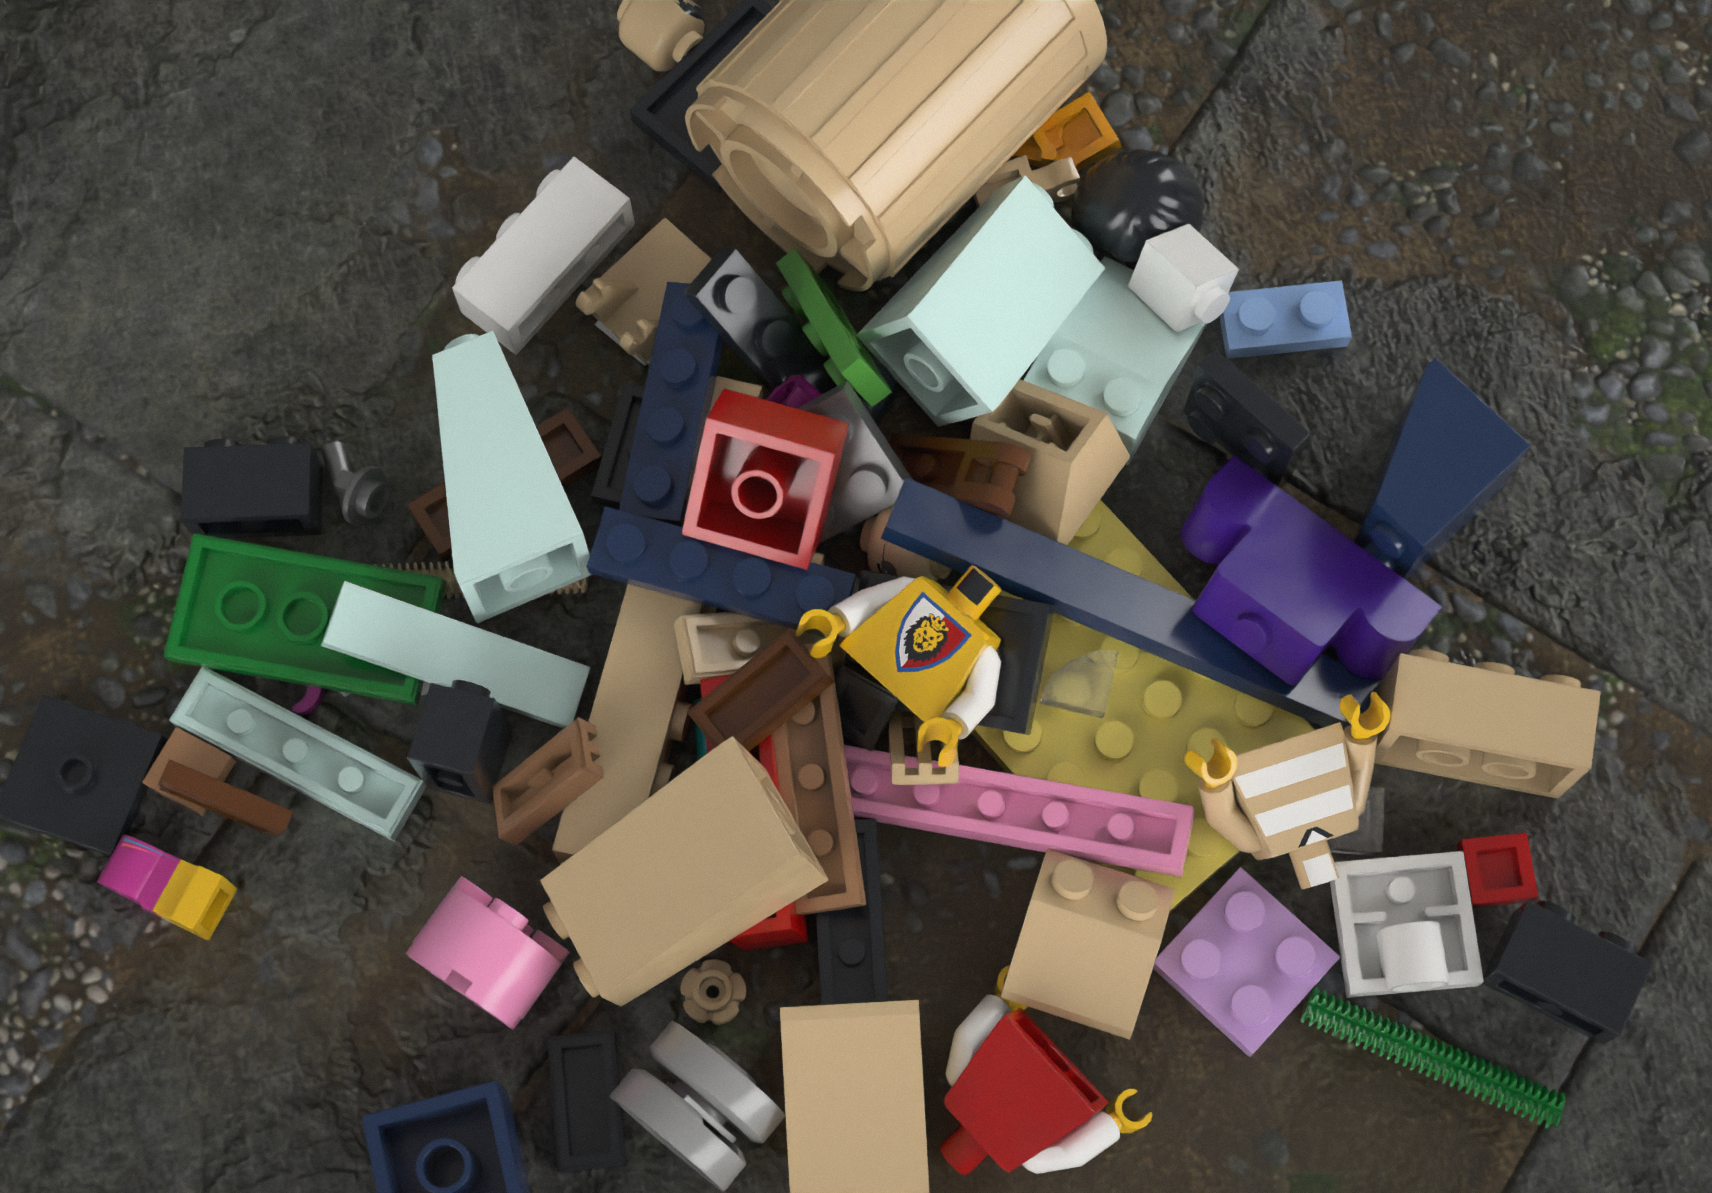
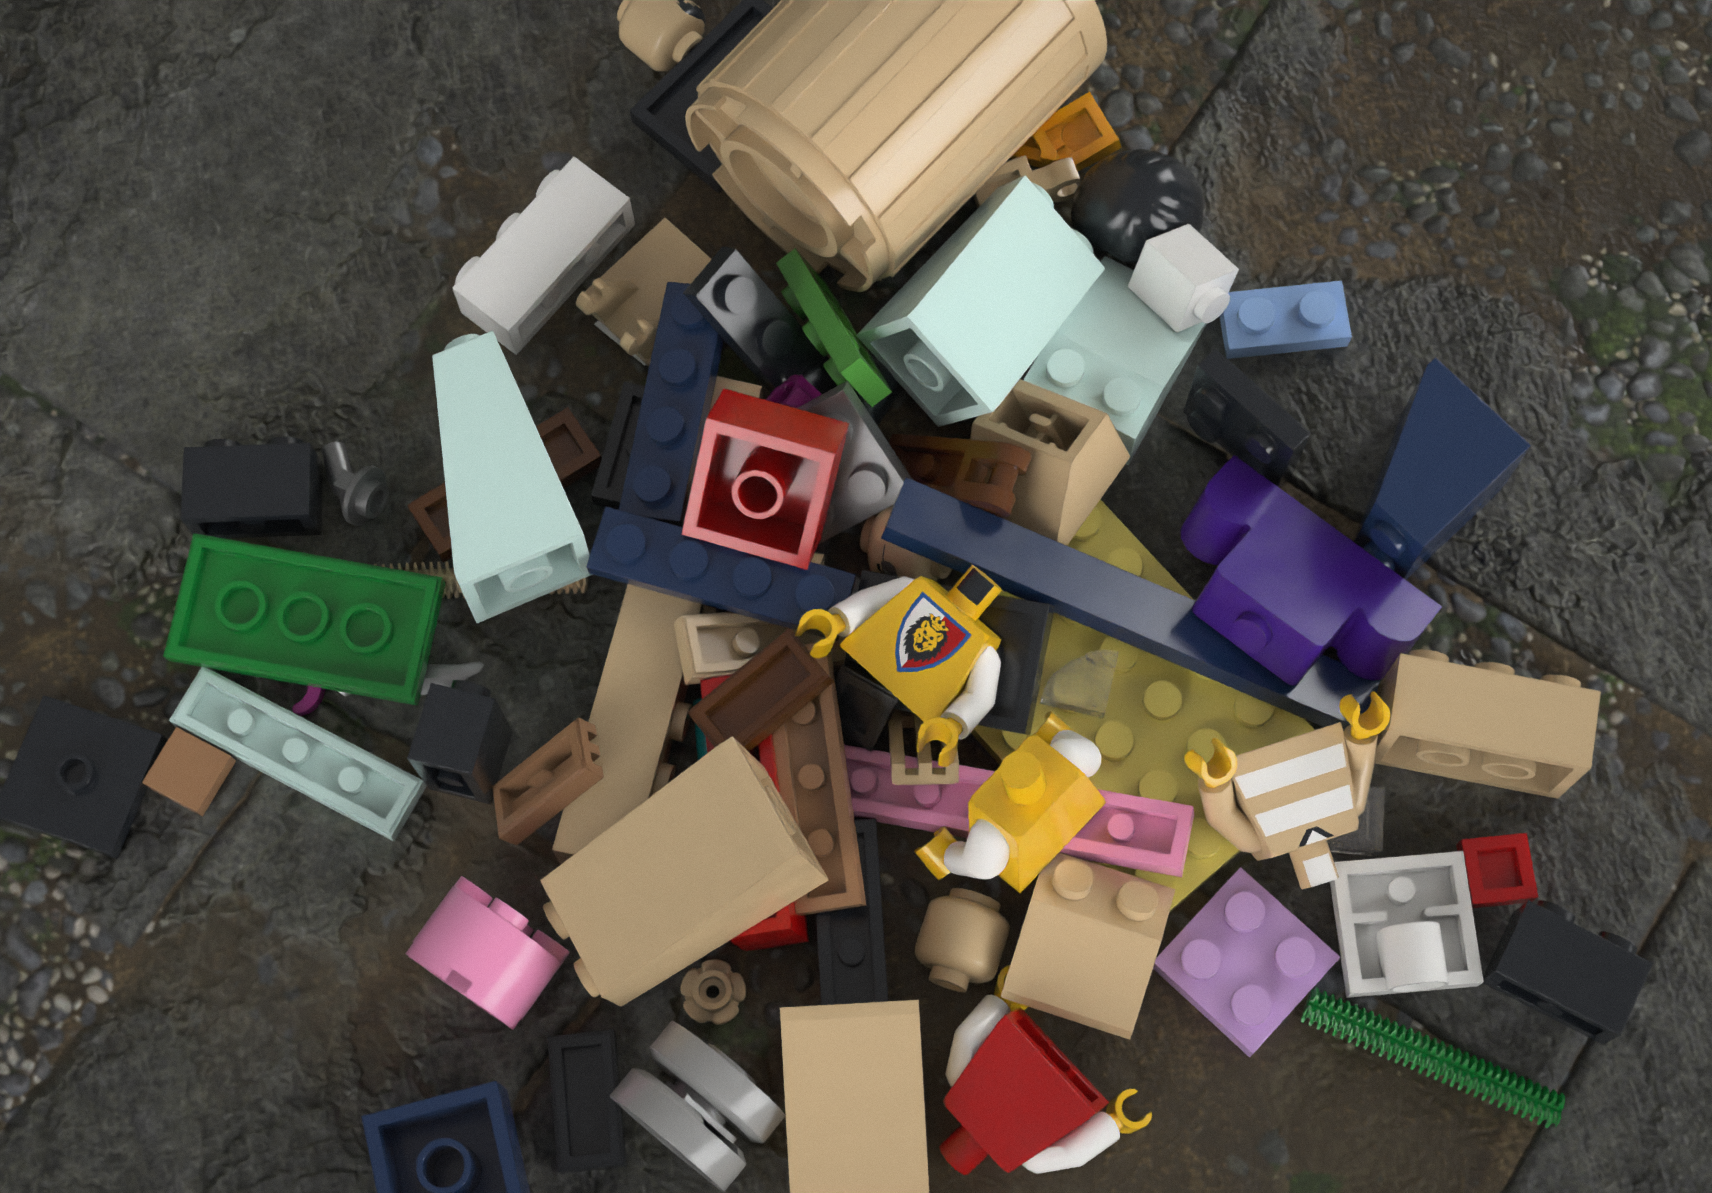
(168, 886): leg -> none
(224, 799): reddish brown tile -> none
(448, 650): light aqua tile -> none
(962, 939): none -> tan head
(1023, 810): none -> yellow torso

